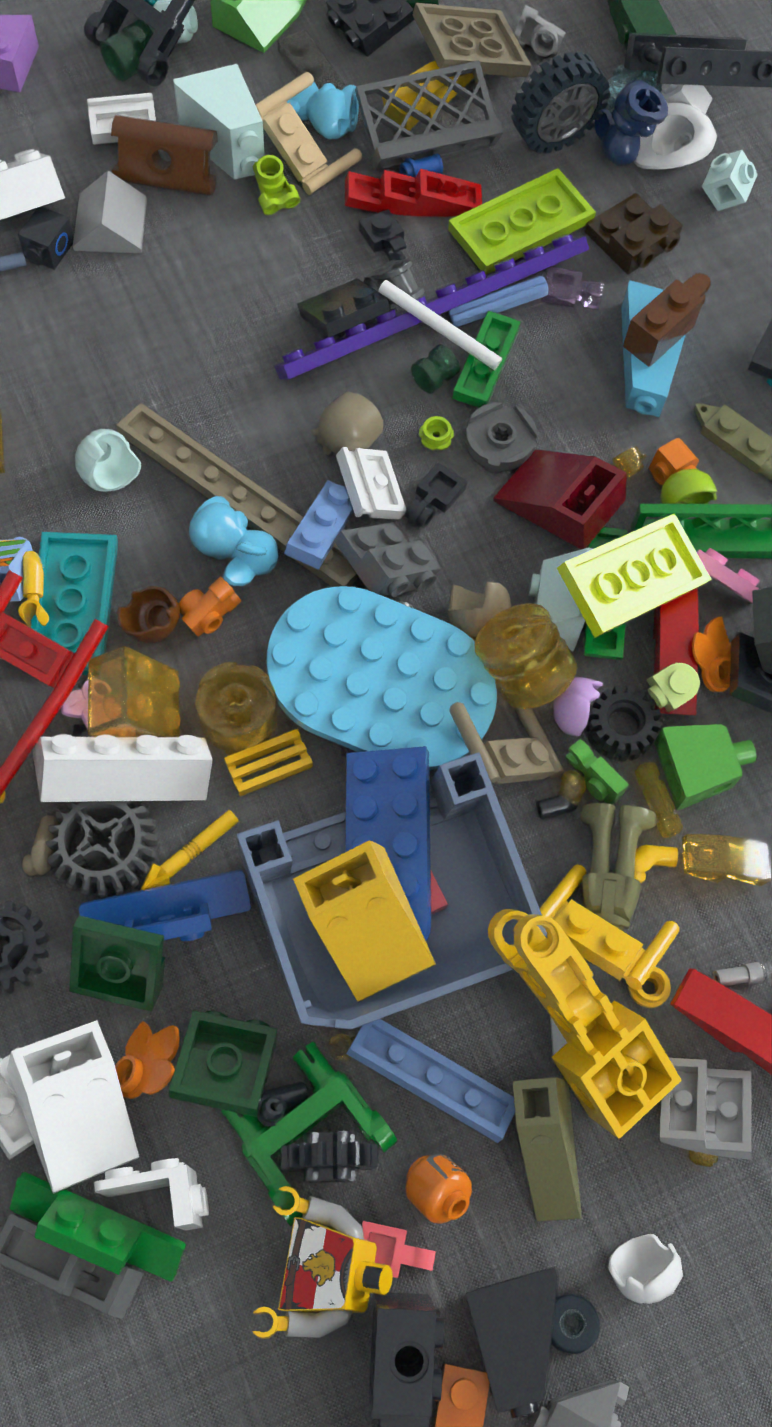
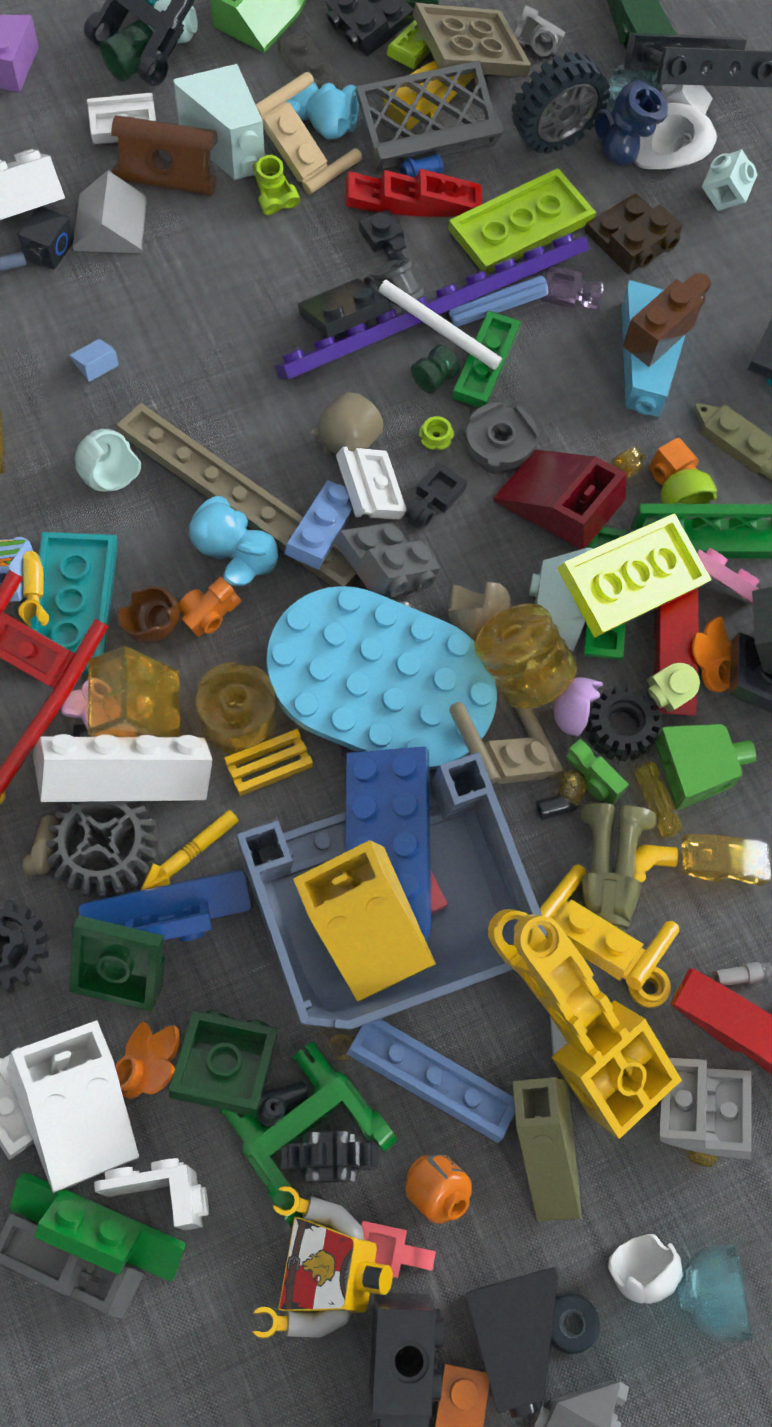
(95, 359): none -> light blue slope
(409, 47): none -> lime plate
(717, 1294): none -> clear light blue cylinder

